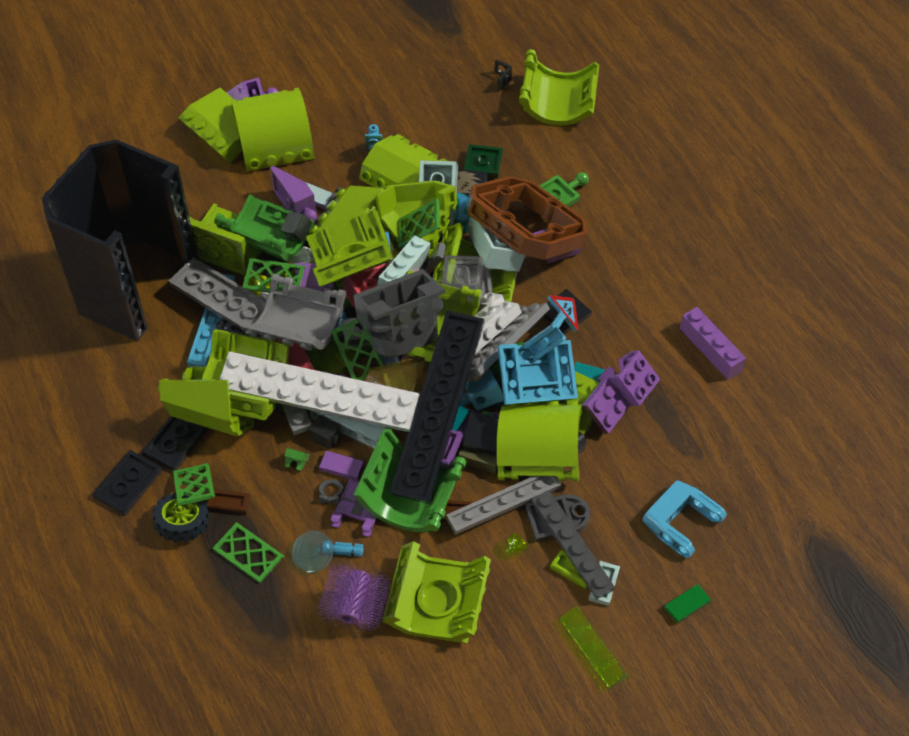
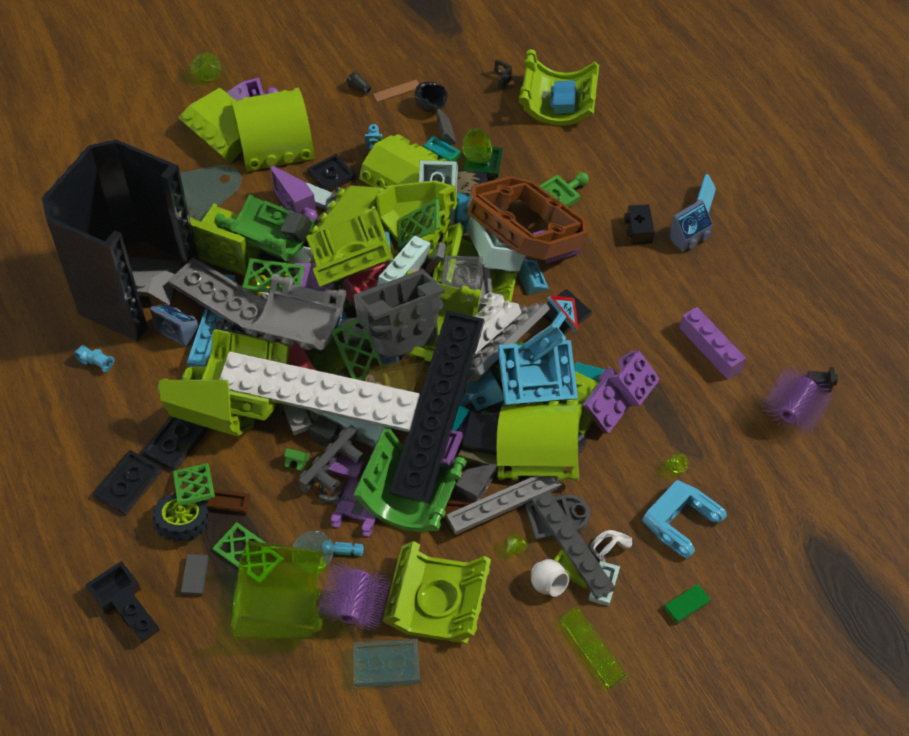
(94, 357): none -> medium azure connector
(116, 590): none -> black plate
(152, 278): none -> light grey slope
(174, 324): none -> sand blue slope
(195, 575): none -> dark grey tile
(204, 188): none -> clear light blue piece
(205, 66): none -> clear neon green hair
(277, 592): none -> clear neon green windscreen
(323, 463): none -> dark grey plate
(331, 173): none -> black tile
(356, 82): none -> pearl dark grey cone
(386, 662): none -> clear light blue plate
(396, 90): none -> medium nougat sticker
(430, 96): none -> black hair
(442, 149): none -> teal tile
(445, 128): none -> dark grey slope
(475, 482): none -> flat silver slope
(477, 146): none -> clear neon green hair
(532, 277): none -> medium azure slope
(549, 577): none -> white piece
(563, 97): none -> dark azure brick
(621, 539): none -> white piece
(640, 224): none -> black brick
(678, 463): none -> clear neon green tile
(691, 226): none -> slope
(707, 192): none -> medium azure slope
(798, 401): none -> medium lavender piece
(829, 378): none -> pearl dark grey bracket

